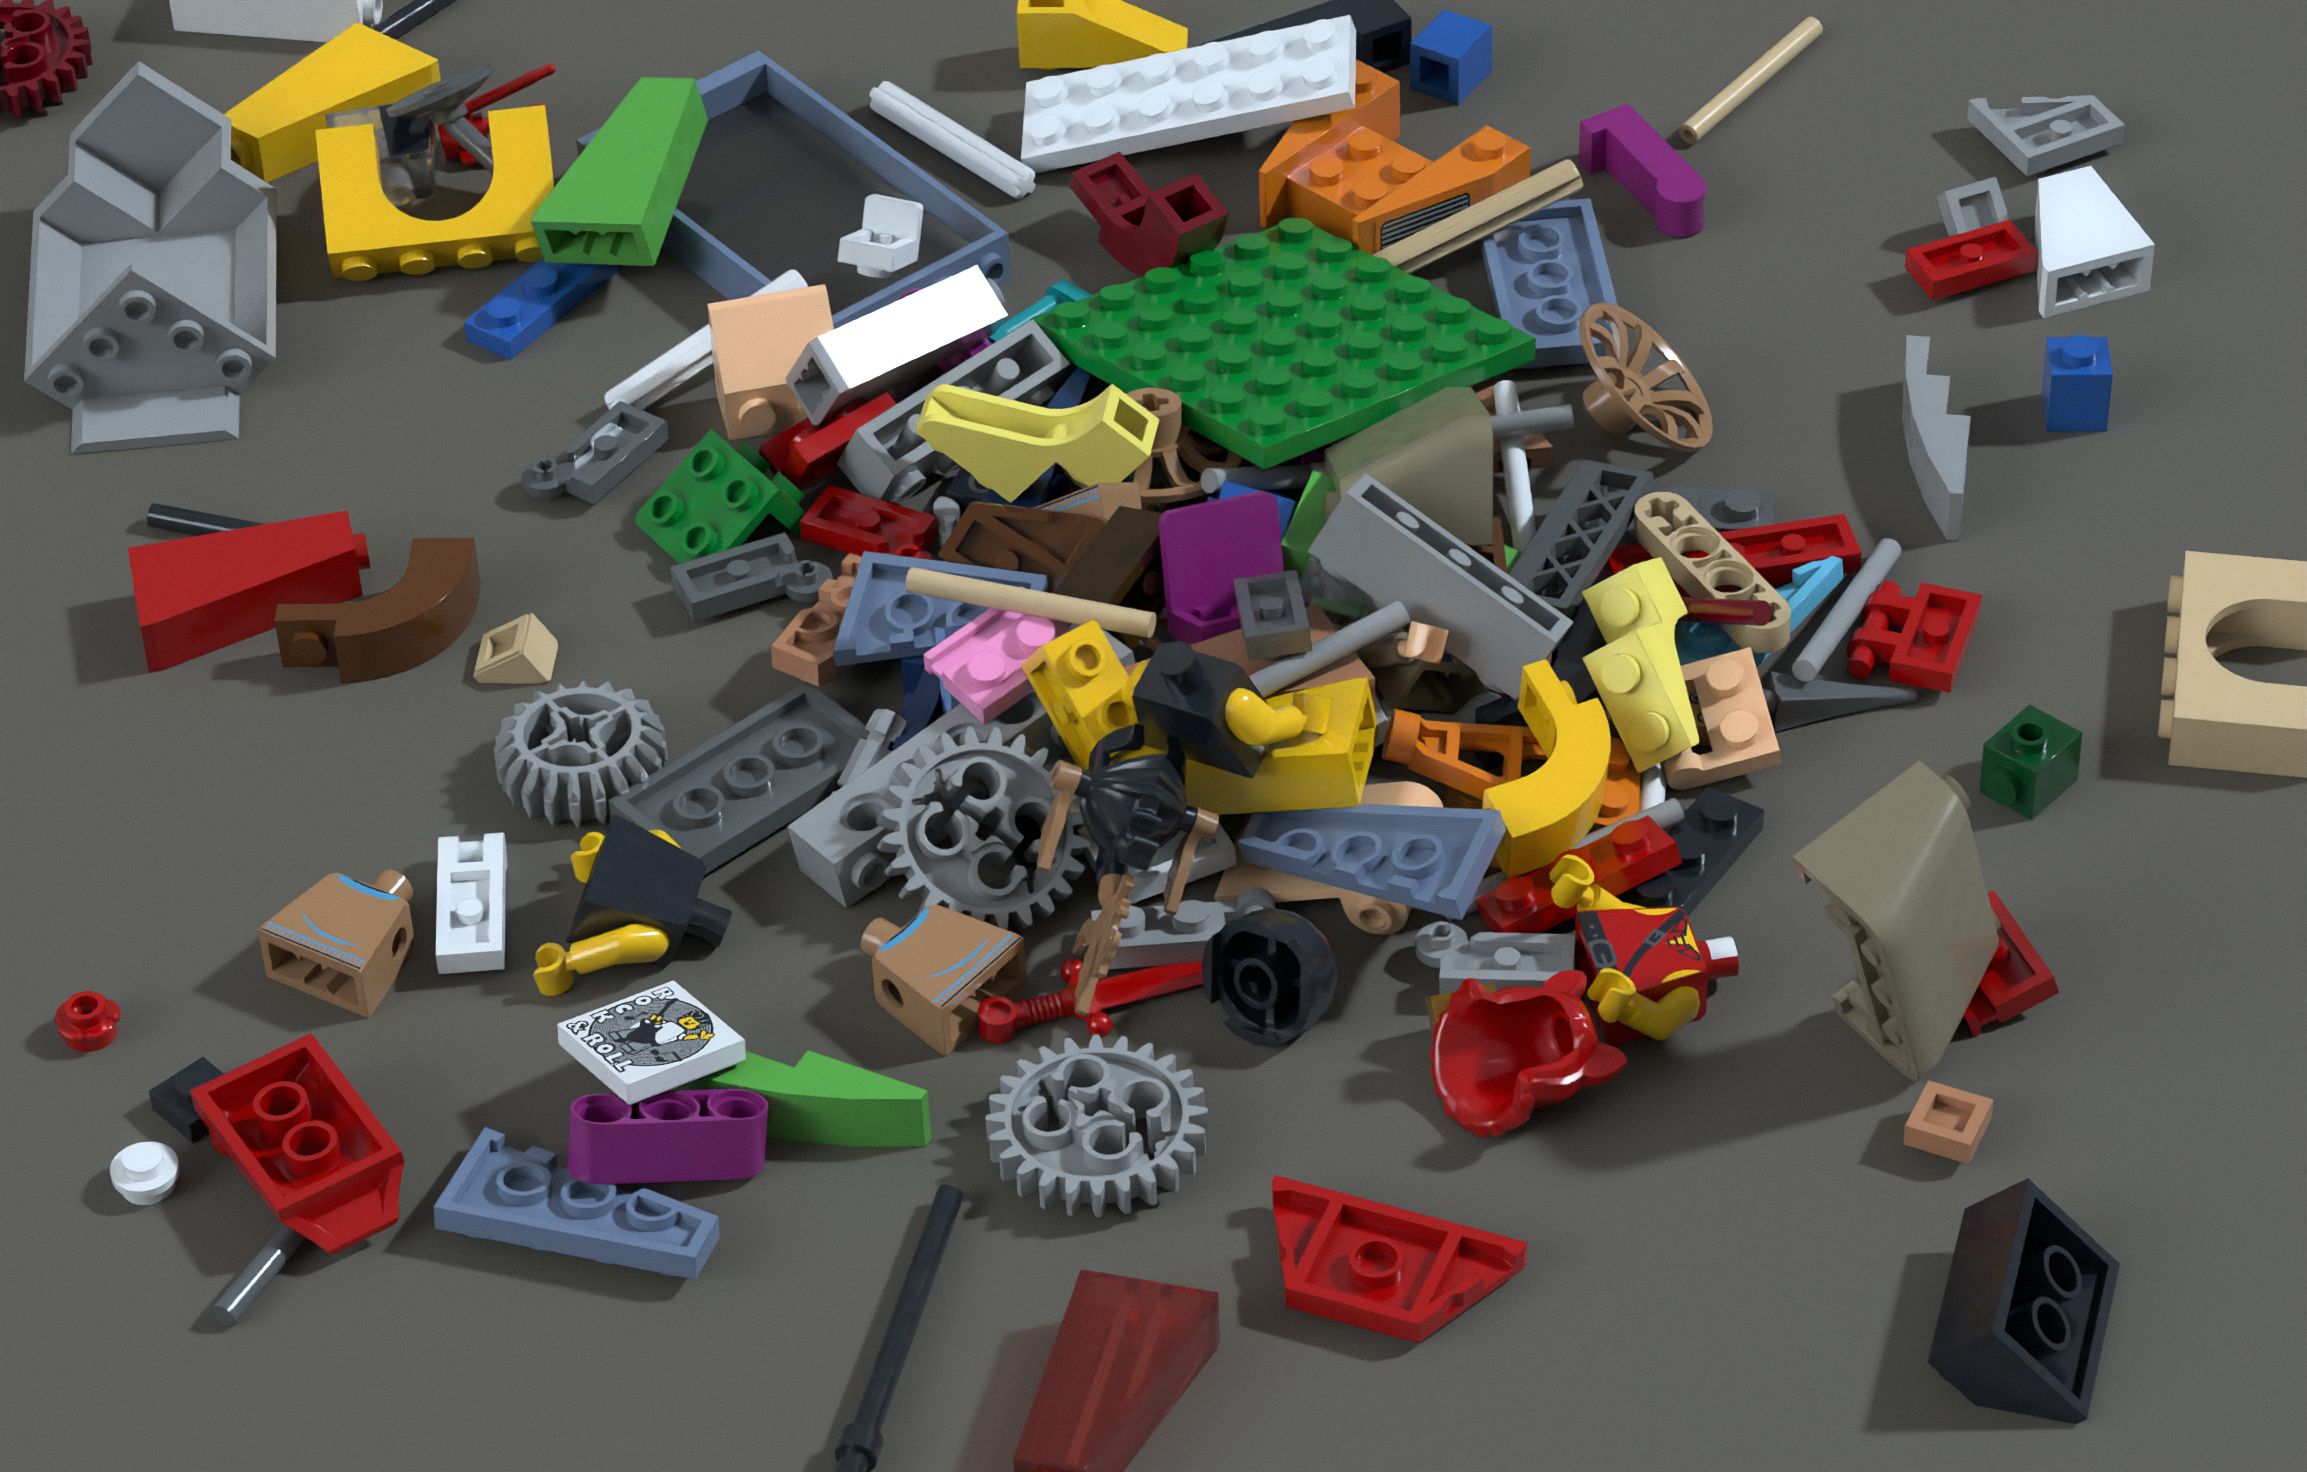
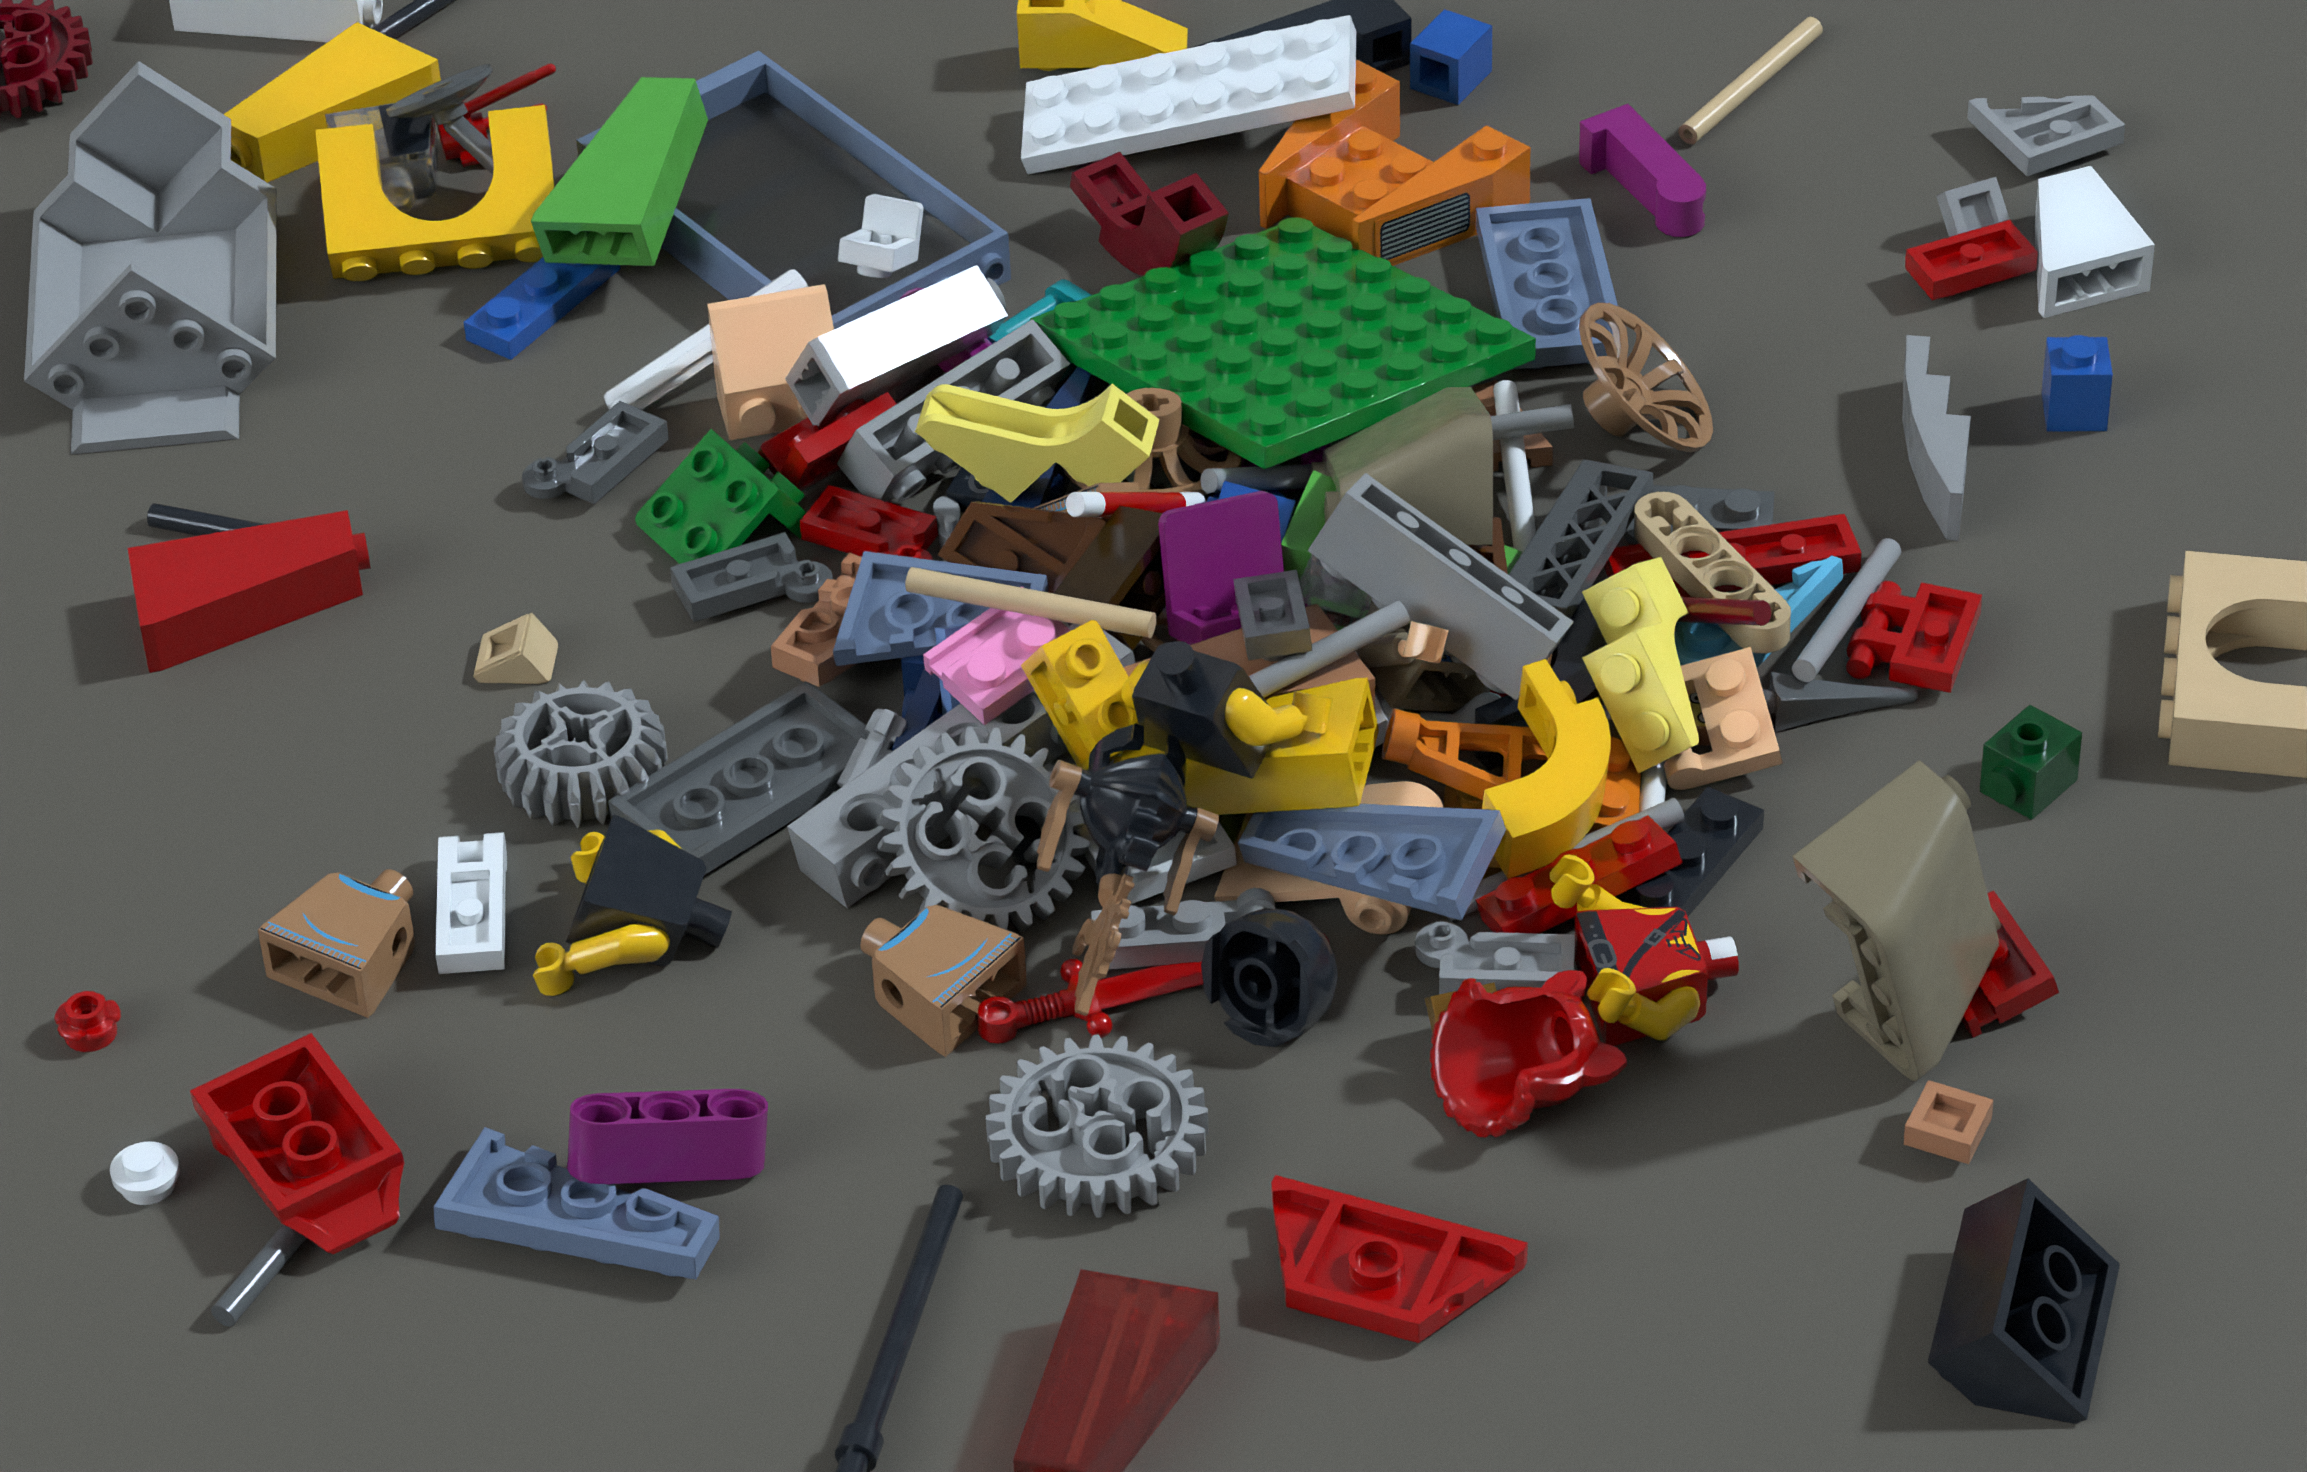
(173, 1098): black plate -> none
(393, 629): reddish brown arch -> none
(651, 1042): tile -> none
(829, 1101): bright green slope -> none
(952, 140): white axle -> none
(1106, 503): none -> bar
(1484, 218): tan axle -> none

